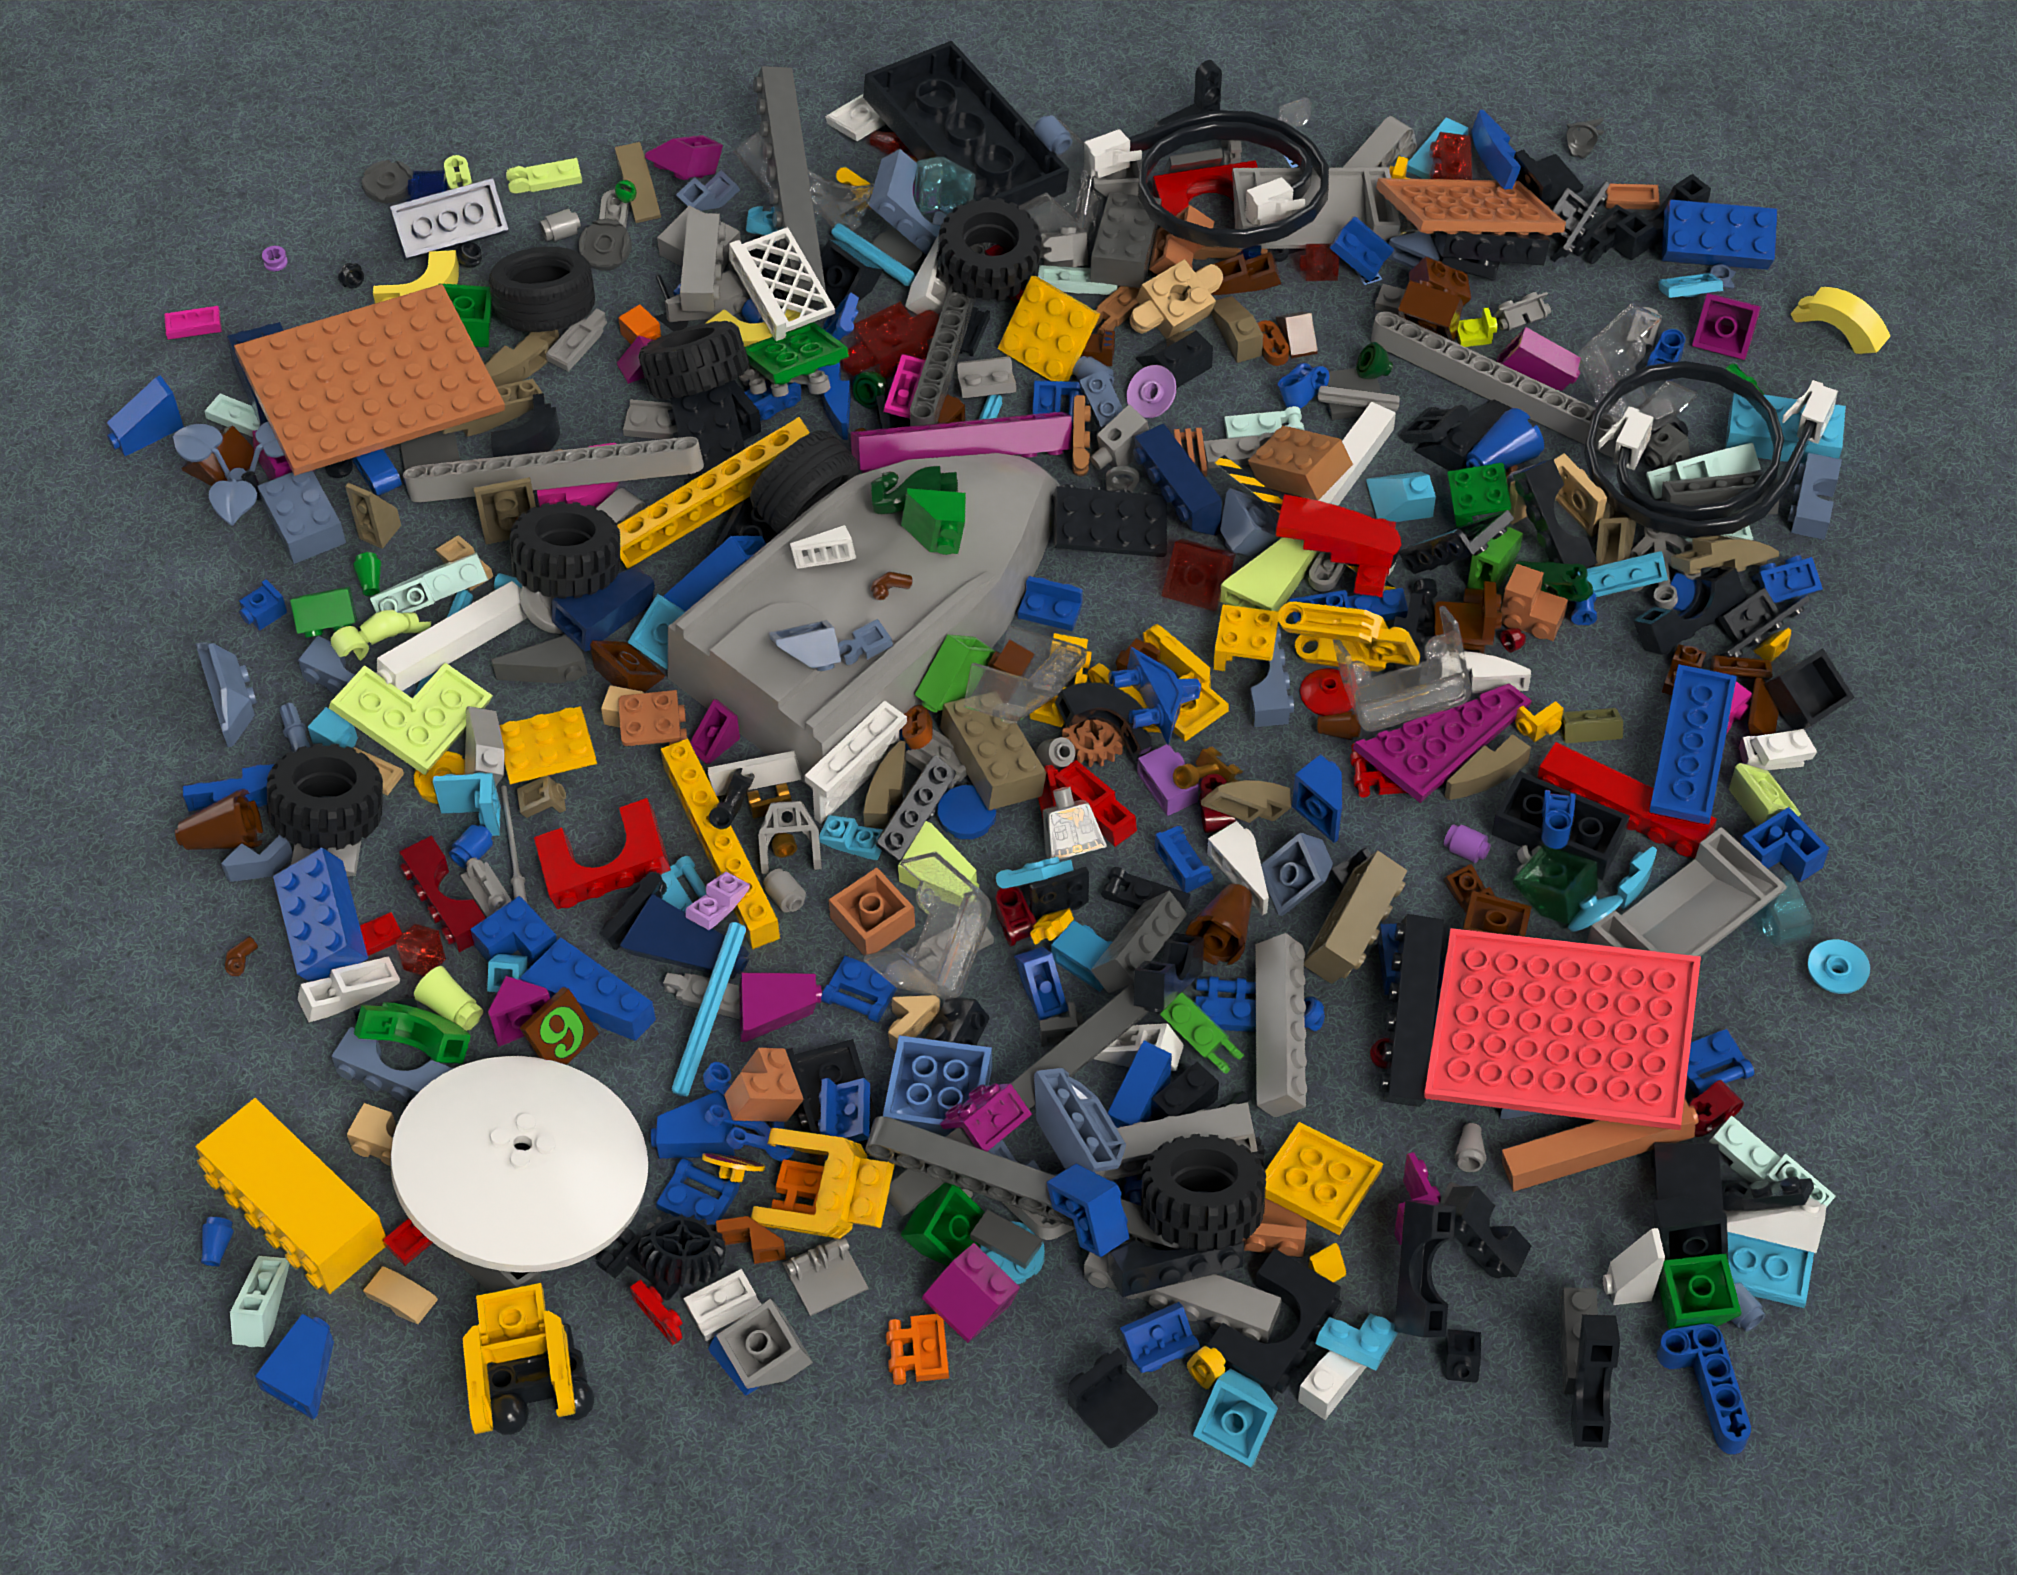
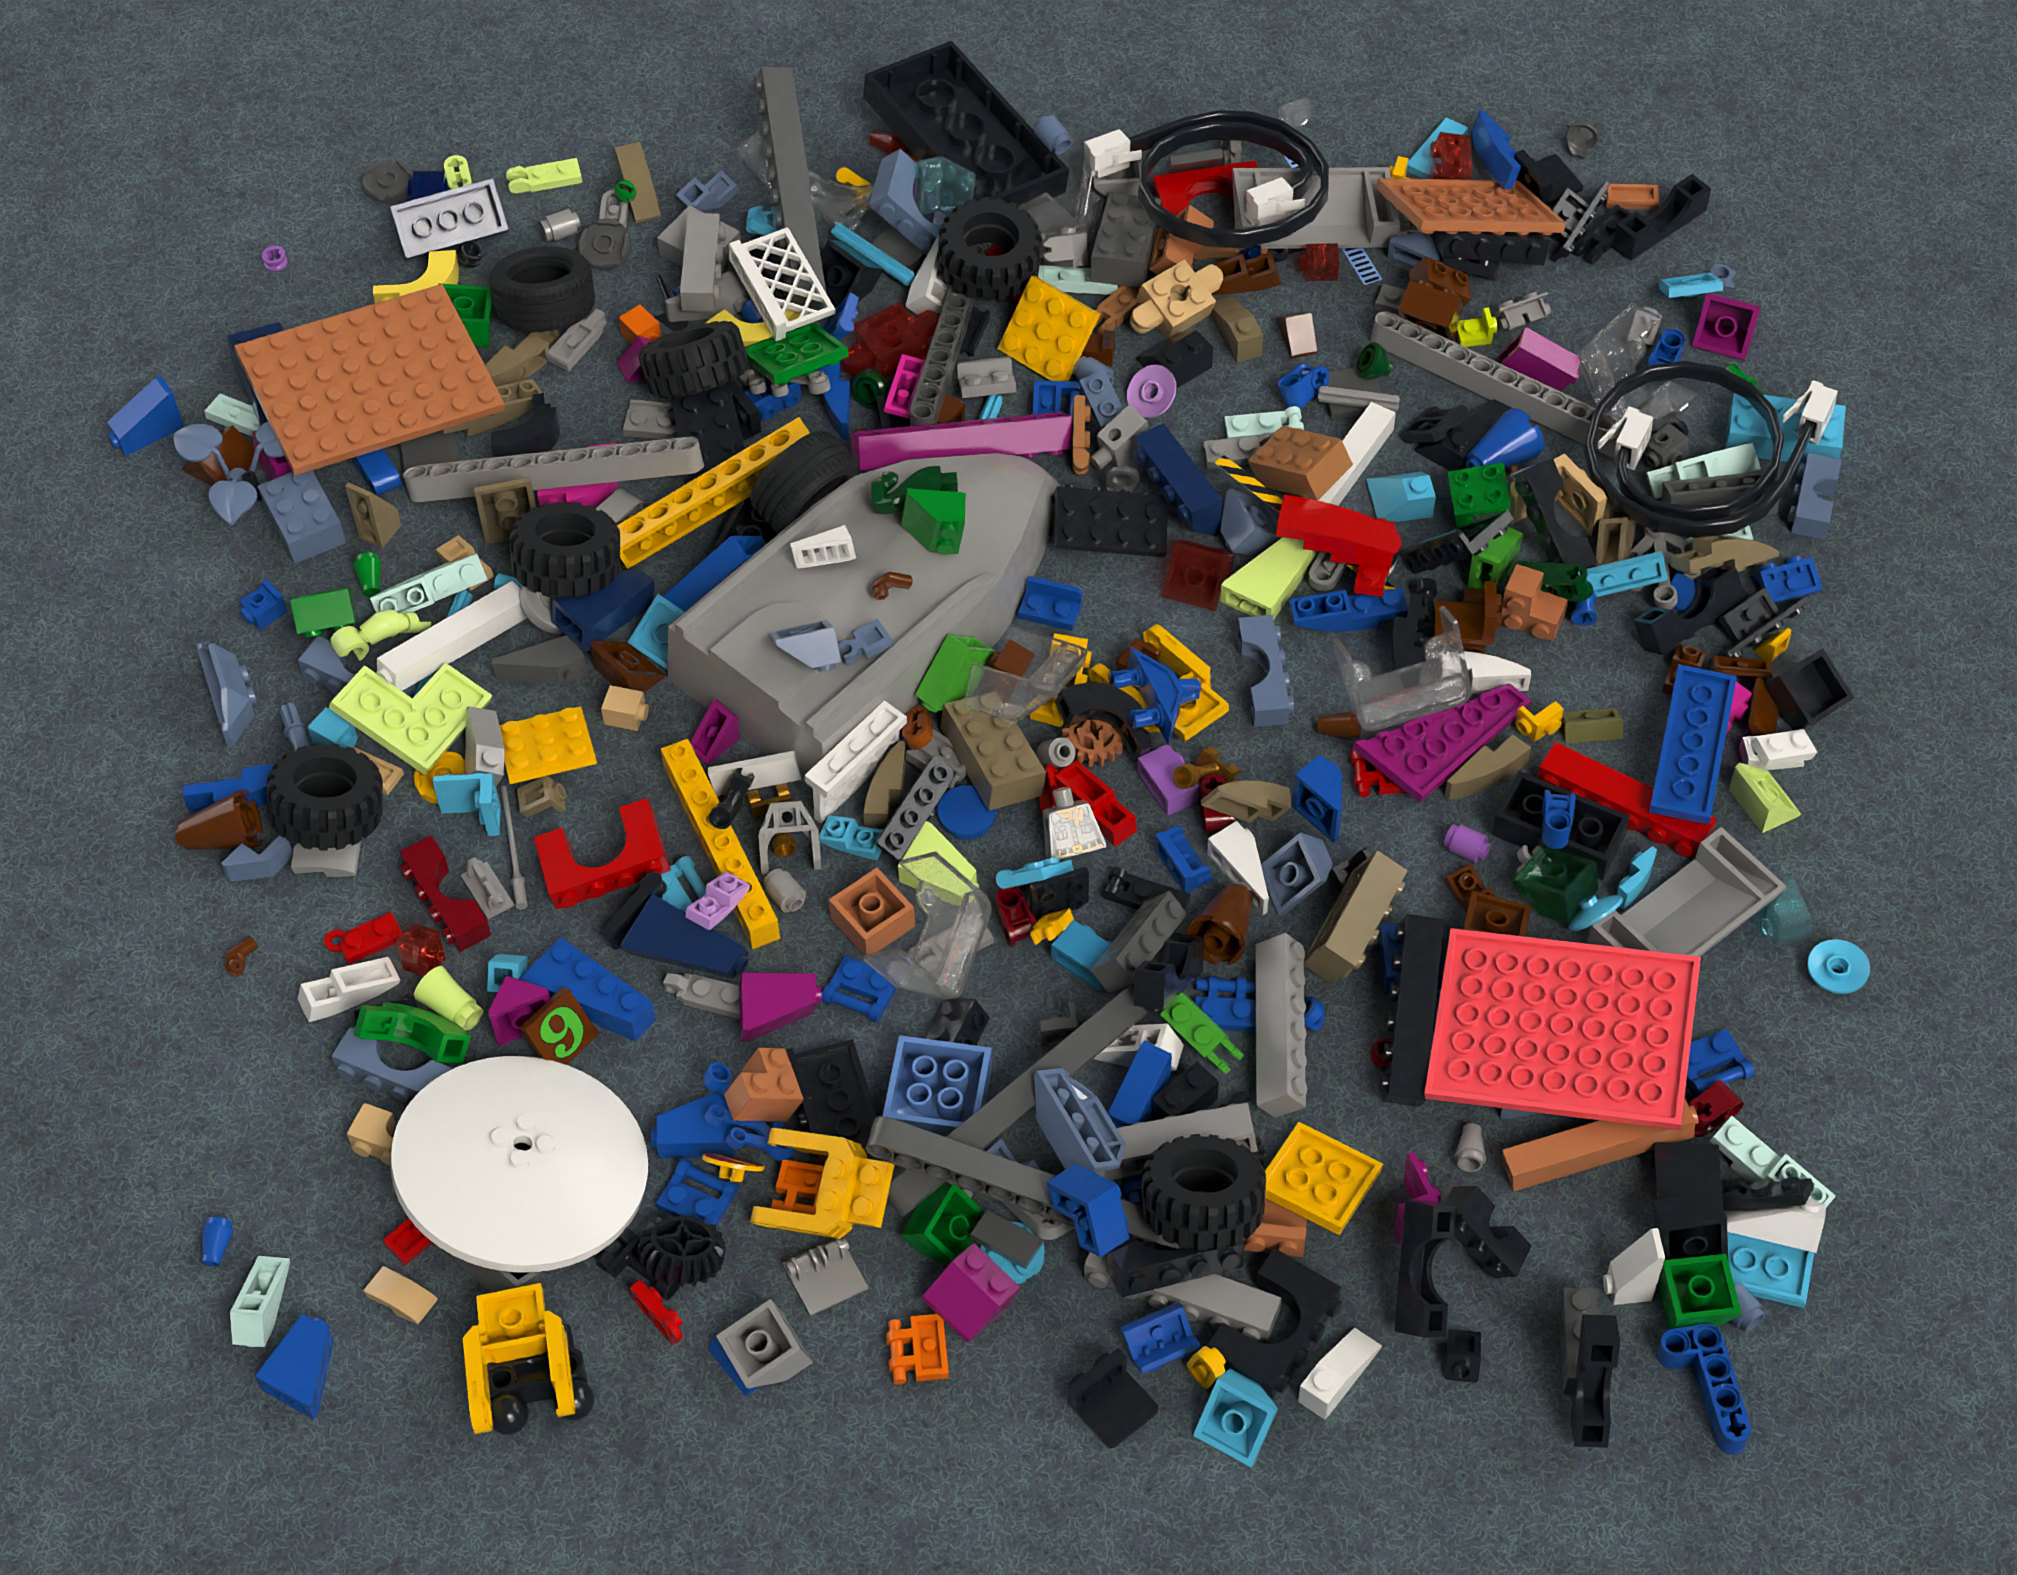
(192, 322): dark pink plate -> none
(291, 1196): yellow brick -> none
(319, 915): blue brick -> none
(340, 469): black plate -> none
(356, 277): black plate -> none
(471, 844): blue brick -> none
(513, 929): blue brick -> none
(651, 718): nougat bracket -> none
(687, 156): magenta slope -> none
(708, 1009): medium azure axle -> none
(722, 1304): white plate -> none
(765, 1244): dark orange slope -> none
(845, 1109): blue bracket -> none
(855, 119): white plate -> none
(914, 1016): tan slope -> none
(988, 1114): magenta bracket -> none
(1041, 982): blue slope -> none
(1188, 435): nougat tile -> none
(1202, 102): black beam -> none
(1245, 634): yellow bracket -> none
(1276, 341): dark orange beam -> none
(1322, 699): red dish -> none
(1328, 1263): yellow slope -> none
(1359, 630): yellow plate -> none
(1361, 248): blue bracket -> none
(1363, 1346): medium azure plate -> none
(1385, 145): light grey beam -> none
(1512, 639): dark red hinge -> none
(1719, 234): blue brick -> none
(1787, 841): blue brick -> none
(1849, 314): light yellow arch -> none

